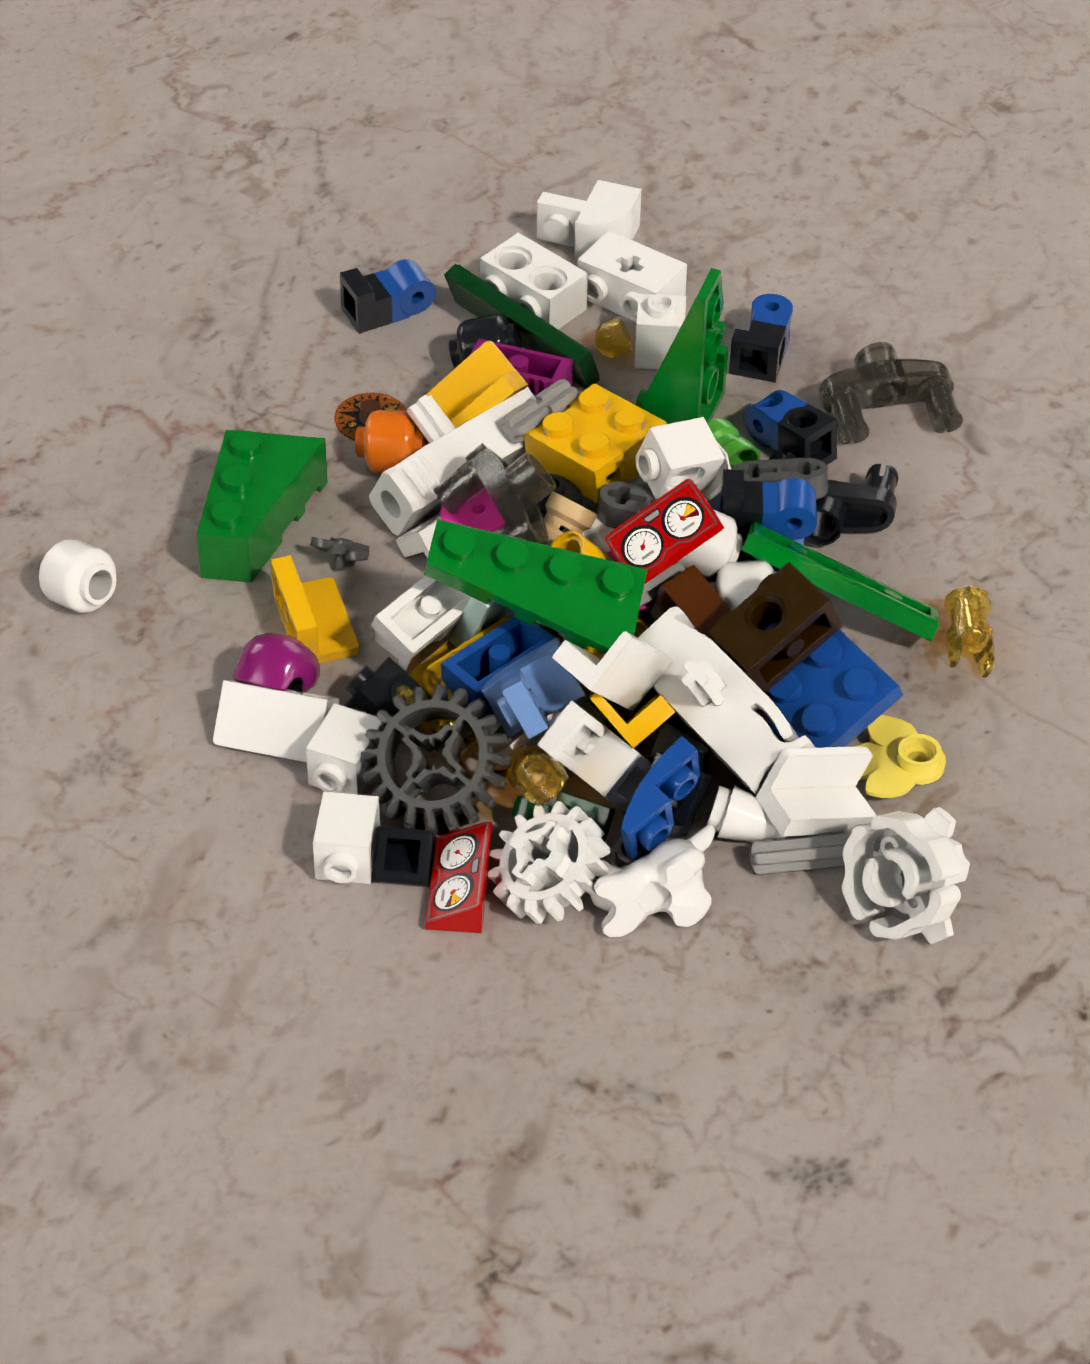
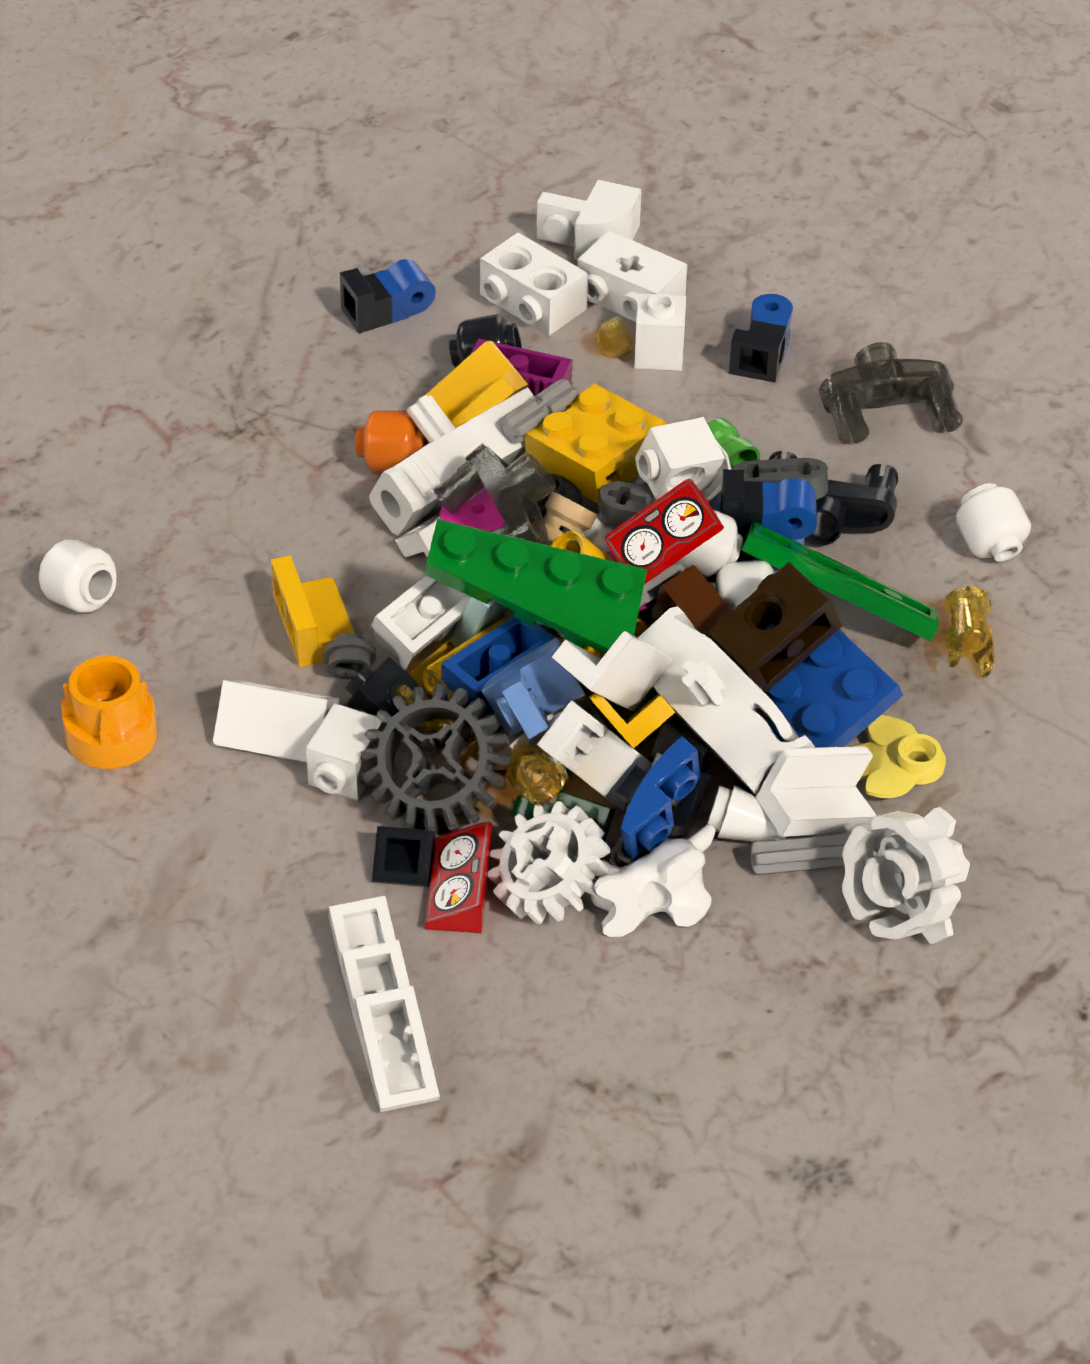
(108, 713): none -> light orange piece
(253, 499): green wedge -> none
(276, 661): magenta hair -> none
(343, 549): dark grey plant -> none
(346, 837): white brick -> none
(348, 655): none -> dark grey plate
(356, 409): piece -> none
(383, 1004): none -> white slope
(534, 332): dark green tile -> none
(695, 367): green wedge -> none
(792, 427): leg -> none
(993, 522): none -> white head

